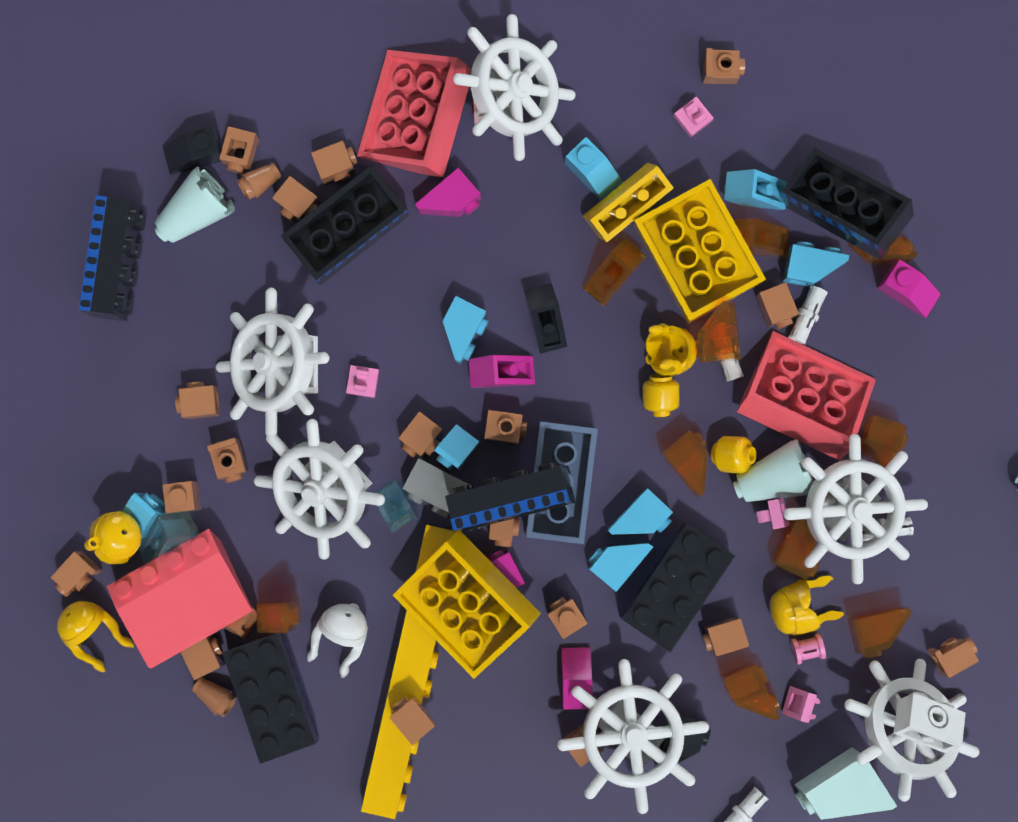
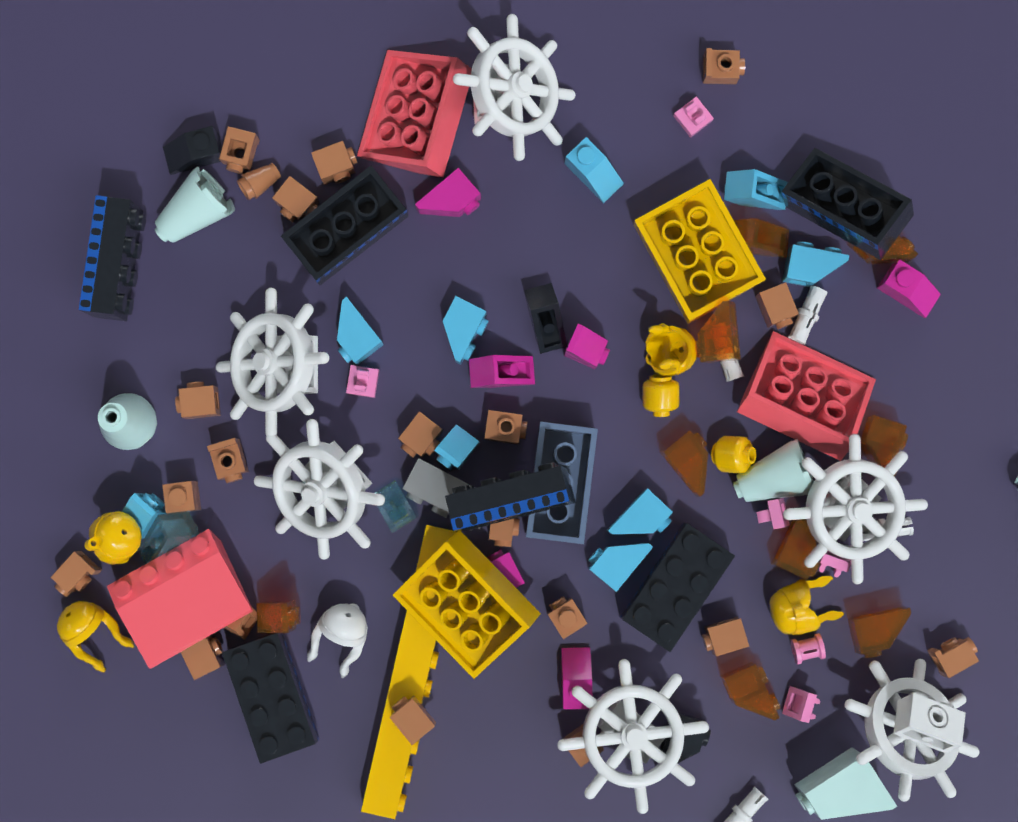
(127, 421): none -> light aqua cone
(214, 696): nougat cone -> none
(355, 335): none -> medium azure slope
(587, 347): none -> dark pink slope
(614, 271): clear orange slope -> none
(628, 202): yellow brick -> none
(838, 563): none -> bright pink tile

